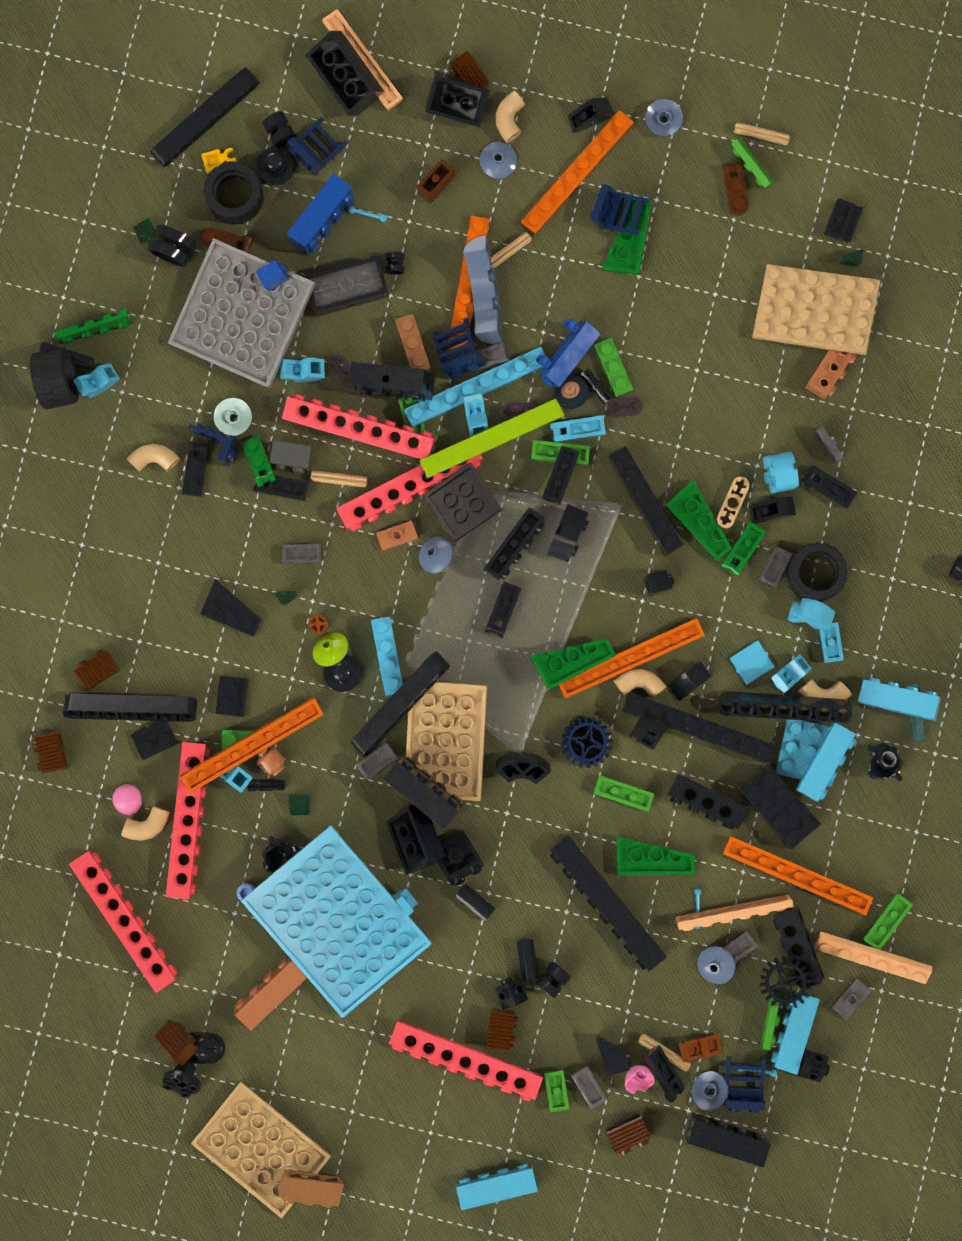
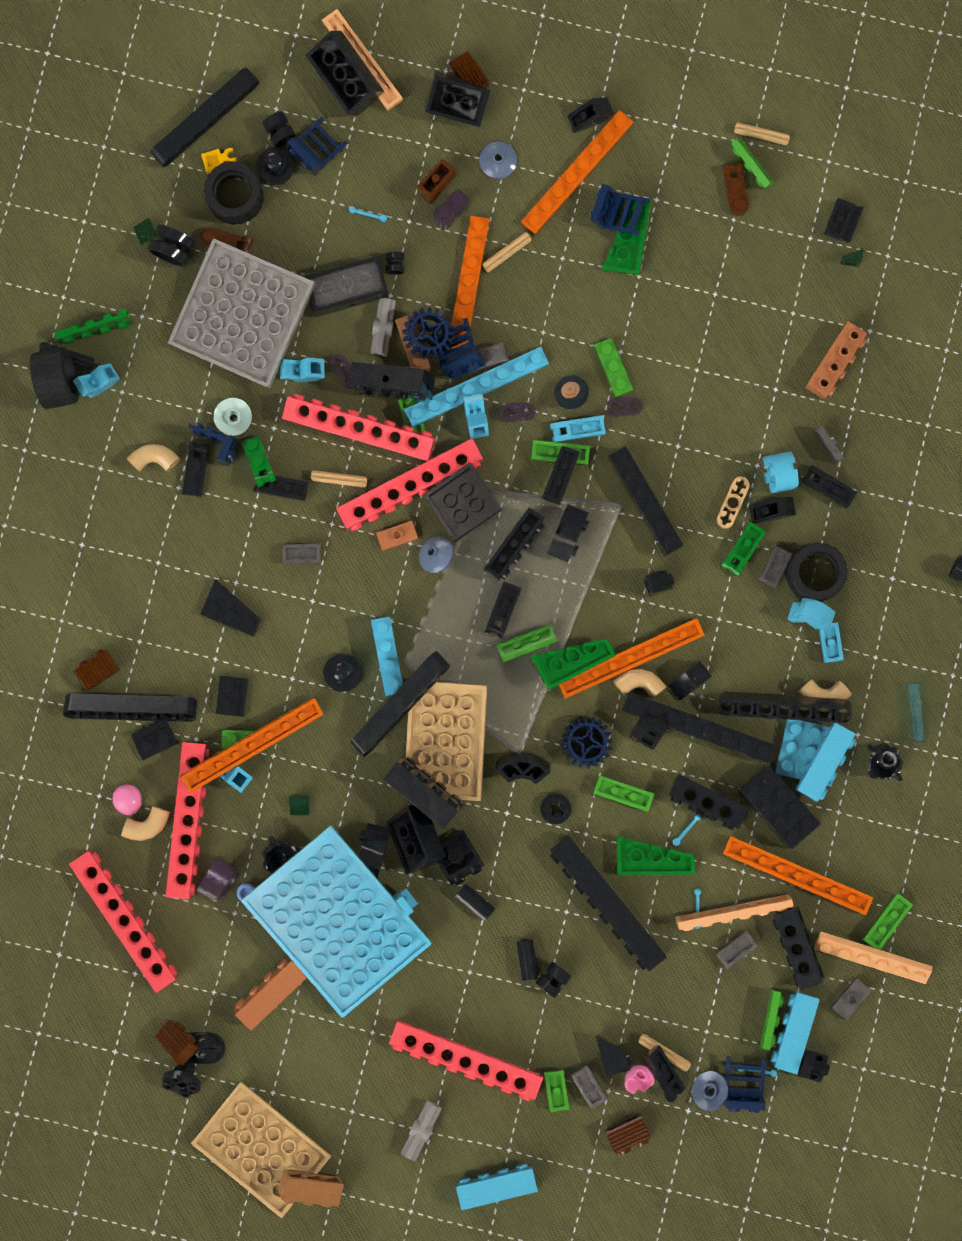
(50, 752): reddish brown brick -> none
(217, 879): none -> clear purple brick
(266, 785): black axle -> none
(270, 761): nougat head -> none
(272, 275): blue brick -> none
(286, 597): clear green slope -> none
(290, 456): dark grey brick -> none
(318, 624): dark orange wheel -> none
(321, 215): blue brick -> none
(330, 649): lime dish -> none
(373, 846): none -> black brick
(376, 761): flat silver plate -> none
(383, 327): none -> light grey piece
(421, 1130): none -> light grey piece
(431, 340): none -> dark blue gear
(446, 212): none -> brick
(484, 290): sand blue brick -> none
(491, 438): lime tile -> none
(500, 1030): reddish brown brick -> none
(505, 116): tan cylinder -> none
(511, 993): black brick -> none
(526, 643): none -> bright green plate
(565, 807): none -> black gear
(568, 354): blue brick -> none
(595, 386): black pin -> none
(667, 109): sand blue dish -> none
(676, 841): none -> medium azure hinge
(693, 513): green wing -> none
(700, 1047): dark orange slope -> none
(719, 957): sand blue dish -> none
(727, 1141): black brick -> none
(752, 662): medium azure piece -> none
(791, 673): medium azure brick -> none
(801, 976): black gear -> none
(816, 309): tan plate -> none
(899, 700): medium azure brick -> none

